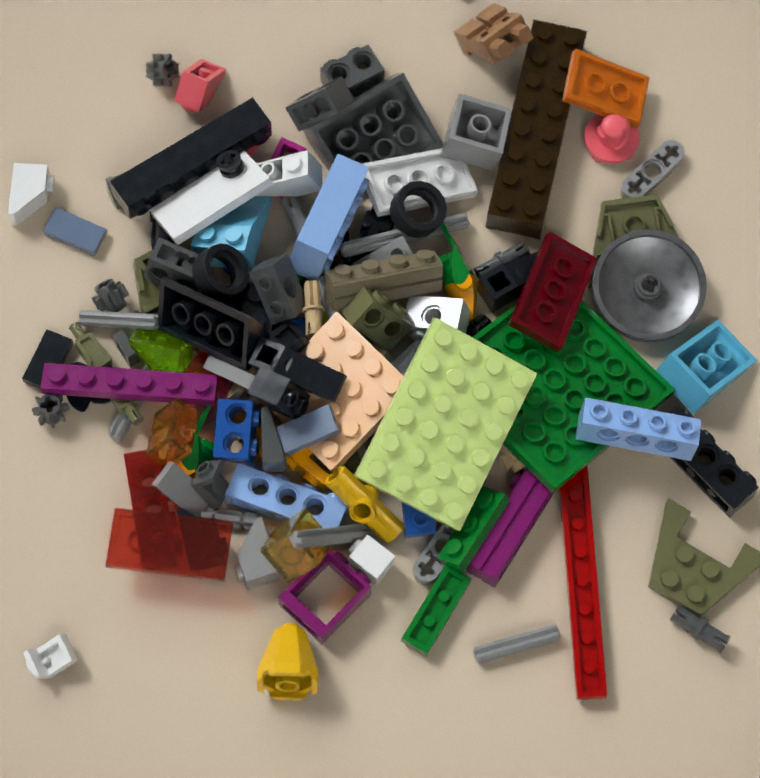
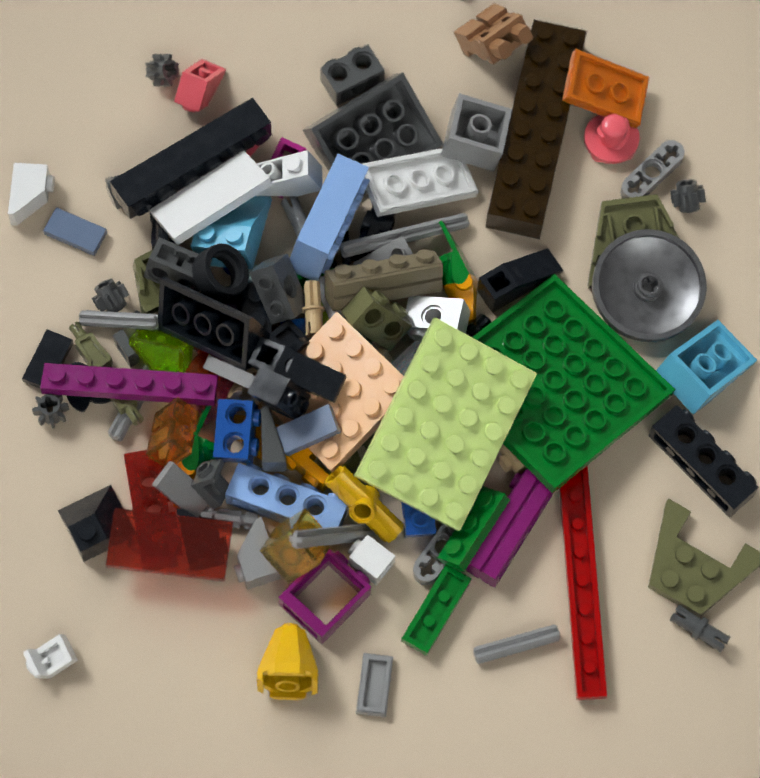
(91, 521): none -> black slope
(230, 163): black bush -> none
(320, 104): dark grey brick -> none
(374, 685): none -> light grey tile
(431, 196): black tyre -> none
(502, 257): dark grey pin -> none
(553, 292): dark red plate -> none
(638, 429): light blue brick -> none
(688, 196): none -> dark grey gear

